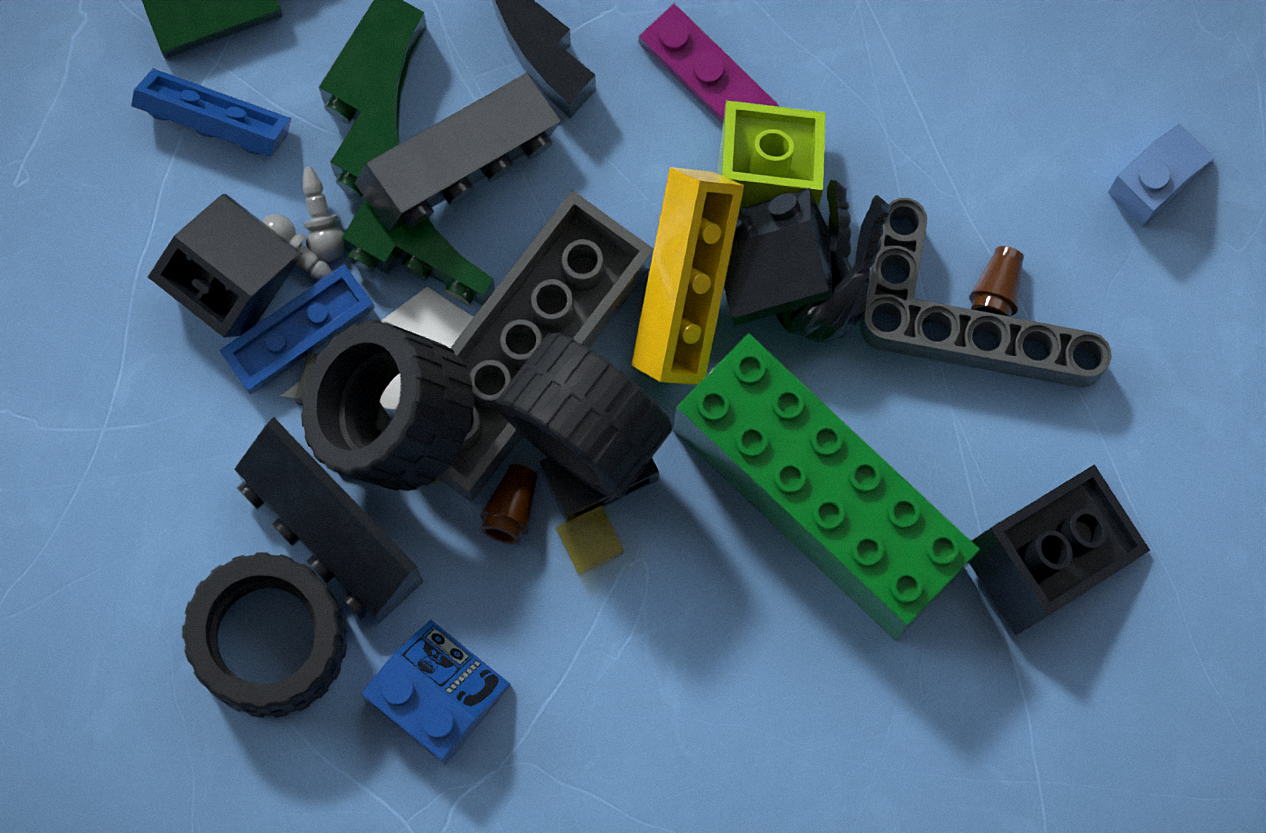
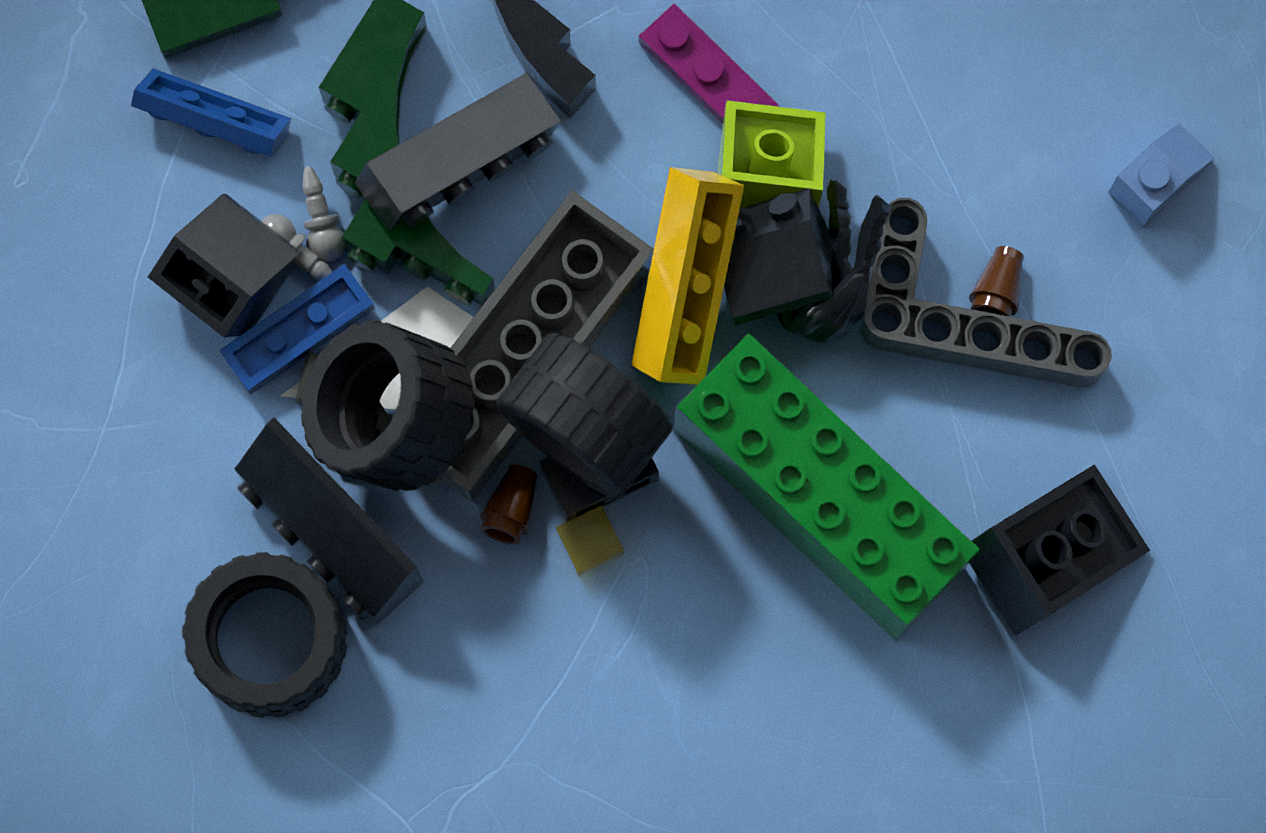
(435, 690): blue slope -> none

